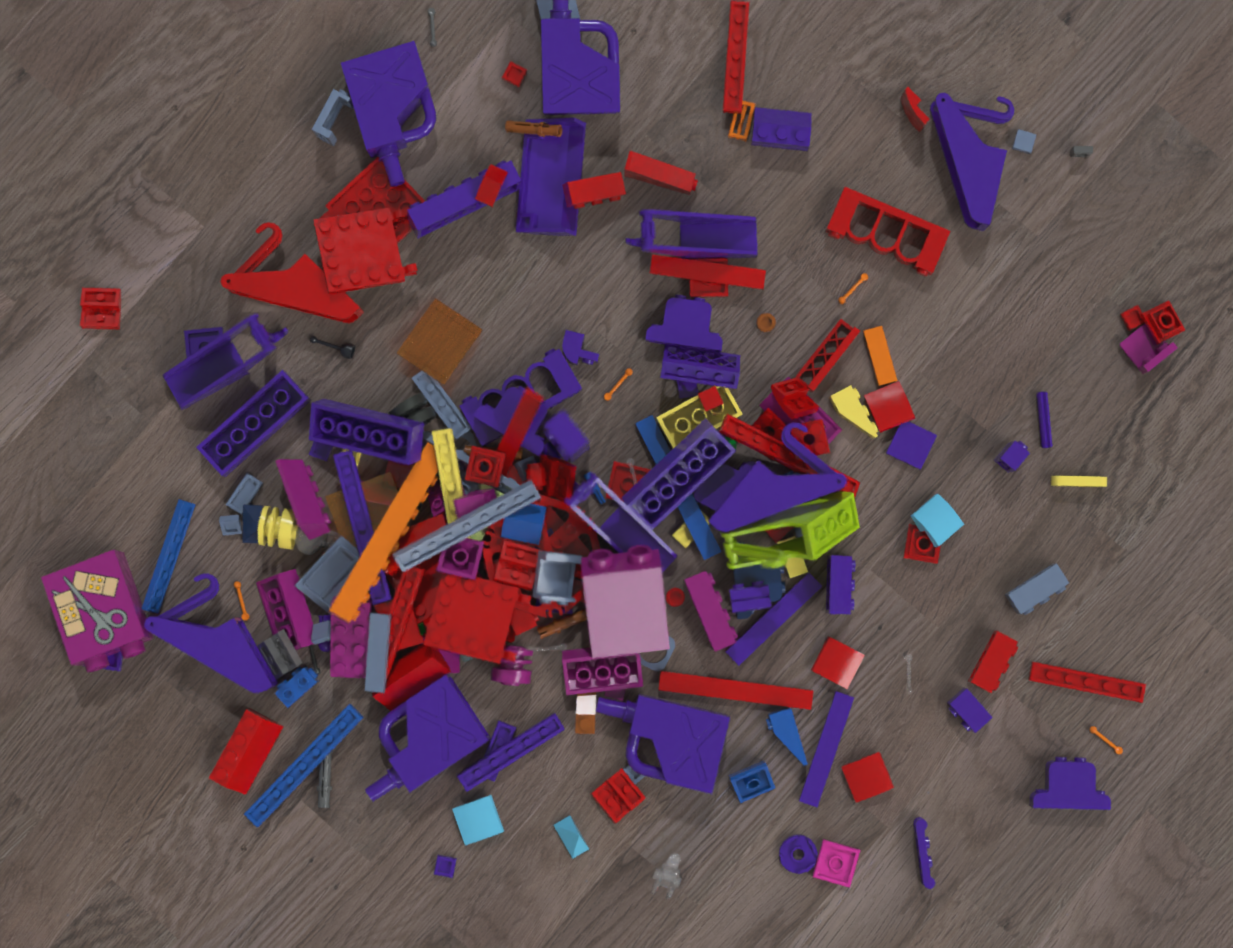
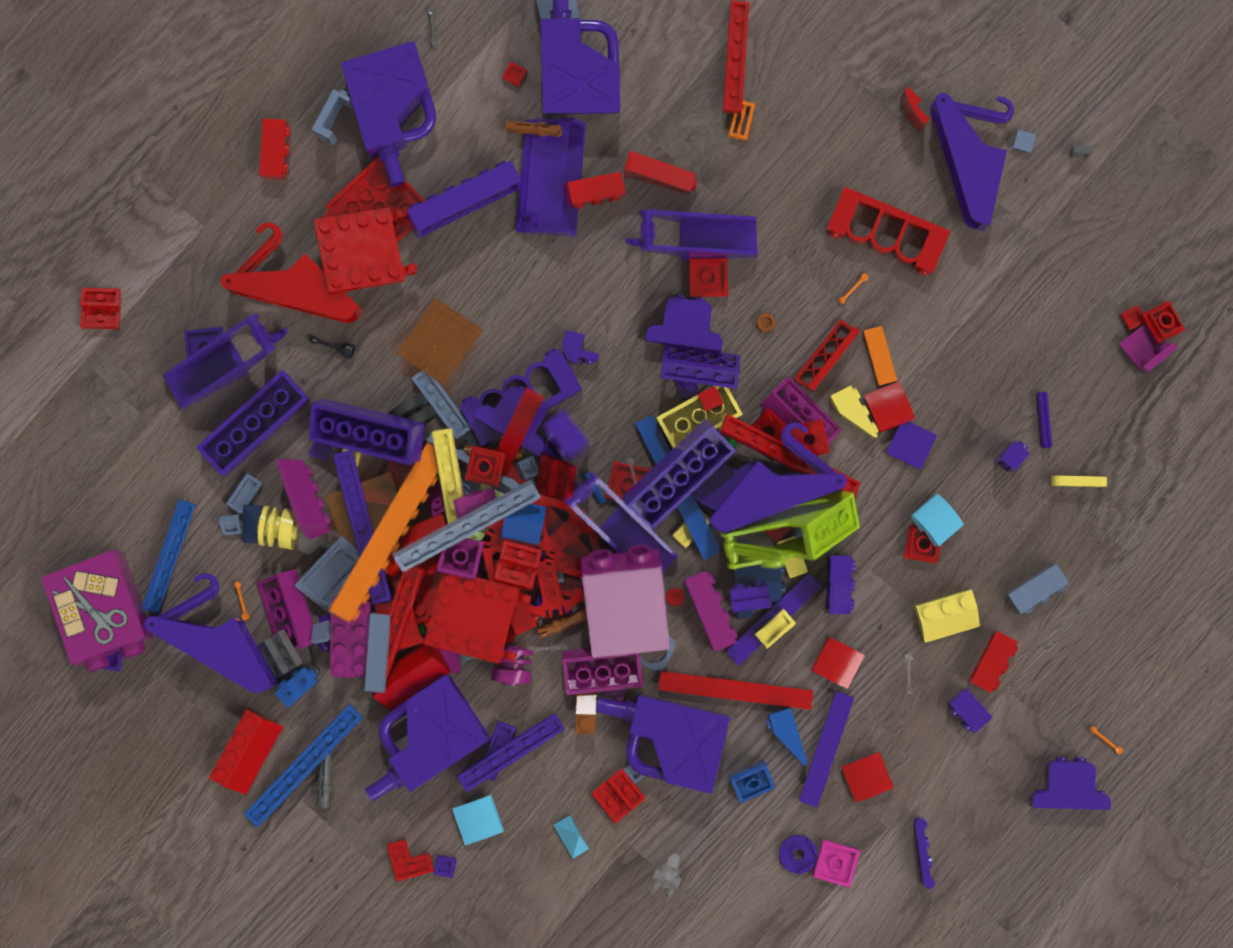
(274, 149): none -> red brick
(405, 865): none -> red tile
(491, 185): red slope -> none
(536, 473): red brick -> none
(555, 577): sand blue panel -> none
(628, 372): orange hinge -> none
(707, 272): red tile -> none
(775, 628): none -> light yellow tile
(781, 129): dark purple slope -> none
(793, 398): red slope -> none
(947, 615): none -> light yellow slope
(1087, 682): red tile -> none

